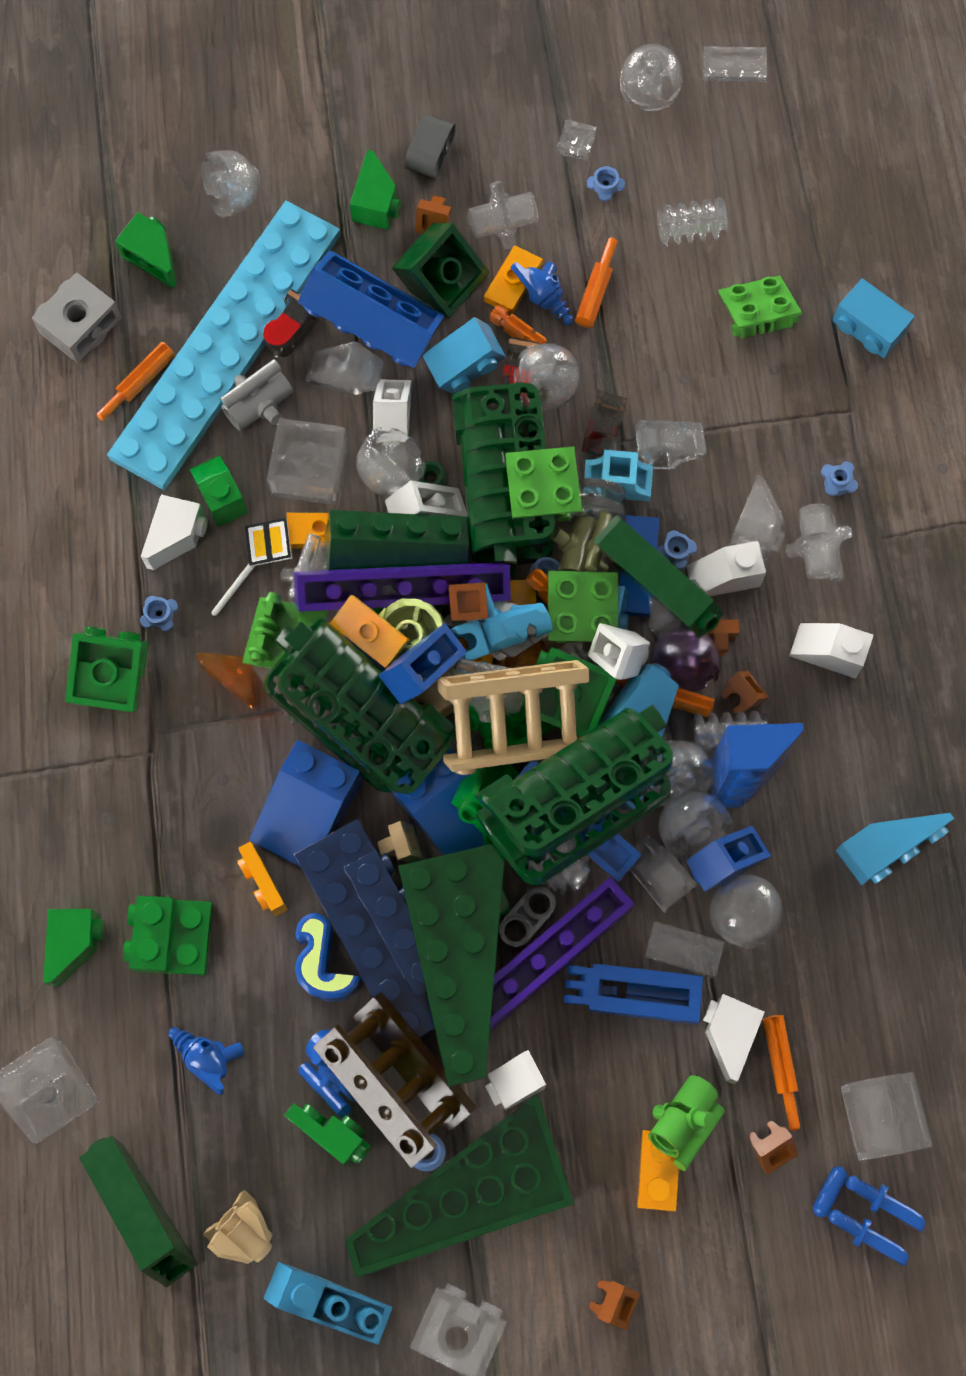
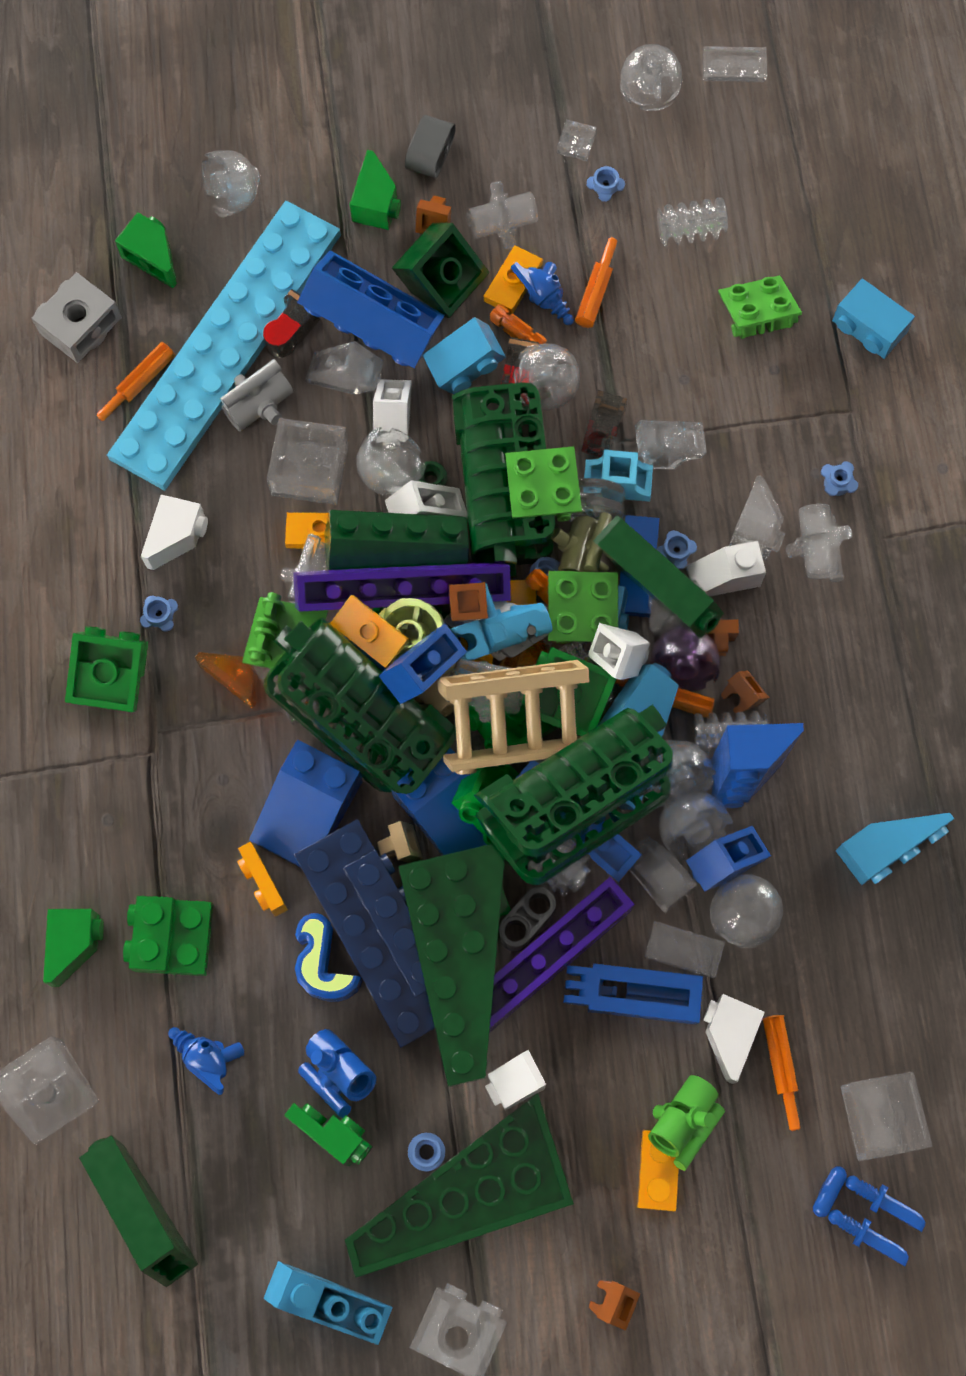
(219, 490): green slope -> none
(241, 1232): tan brick -> none
(265, 544): piece -> none
(413, 1062): dark brown fence -> none
(774, 1149): dark orange tile -> none
(832, 647): white slope -> none

